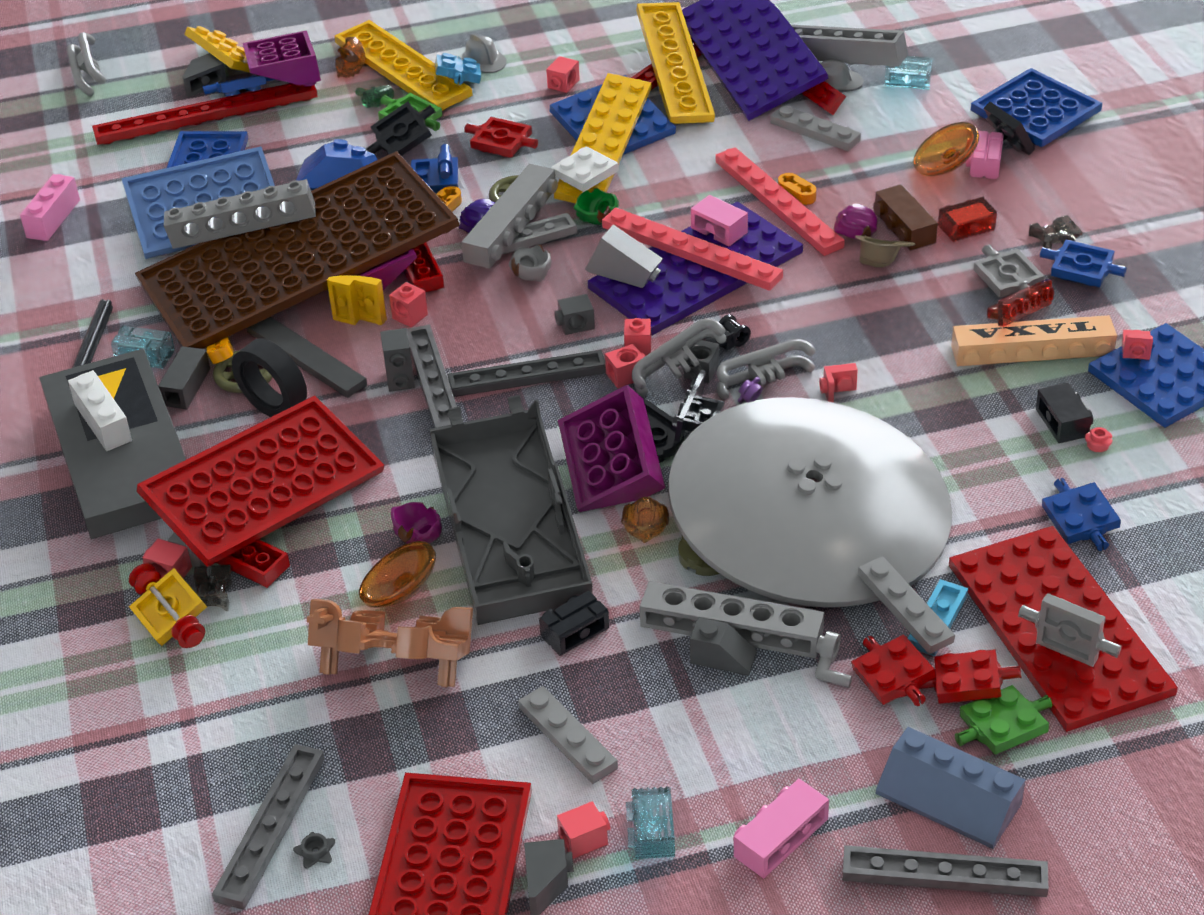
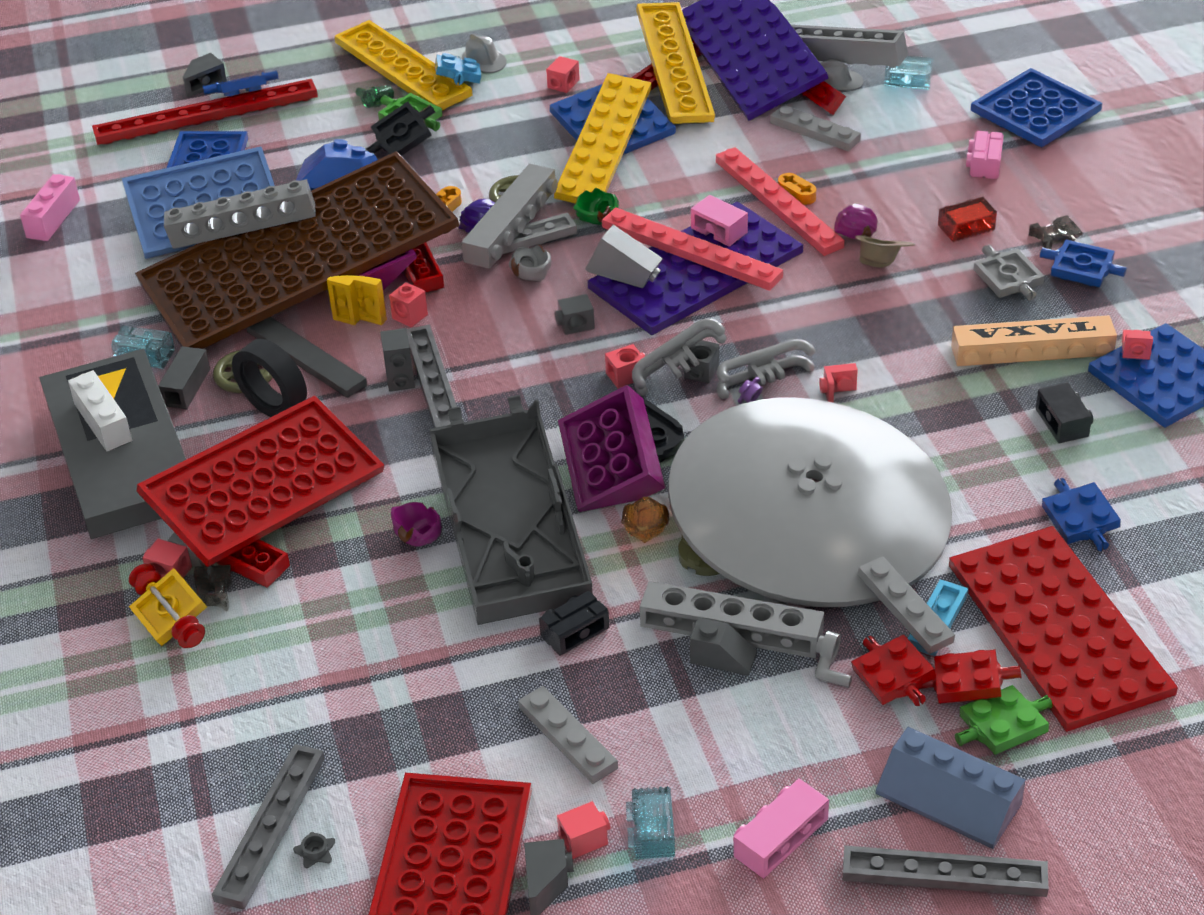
(82, 59): light grey piece -> none
(94, 333): black axle -> none
(220, 47): yellow plate -> none
(220, 351): light orange beam -> none
(284, 58): magenta slope -> none
(351, 58): clear orange hair -> none
(398, 575): clear orange dish -> none
(432, 637): nougat gear -> none
(438, 171): blue plate -> none
(500, 136): red plate -> none
(527, 373): dark grey tile -> none
(585, 168): white plate -> none
(638, 332): coral brick -> none
(695, 408): black bracket -> none
(732, 331): black connector -> none
(905, 216): reddish brown brick -> none
(946, 149): clear orange dish -> none
(1010, 128): black plate -> none
(1022, 303): clear red bracket -> none
(1070, 629): light grey plate -> none
(1098, 439): coral plate -> none

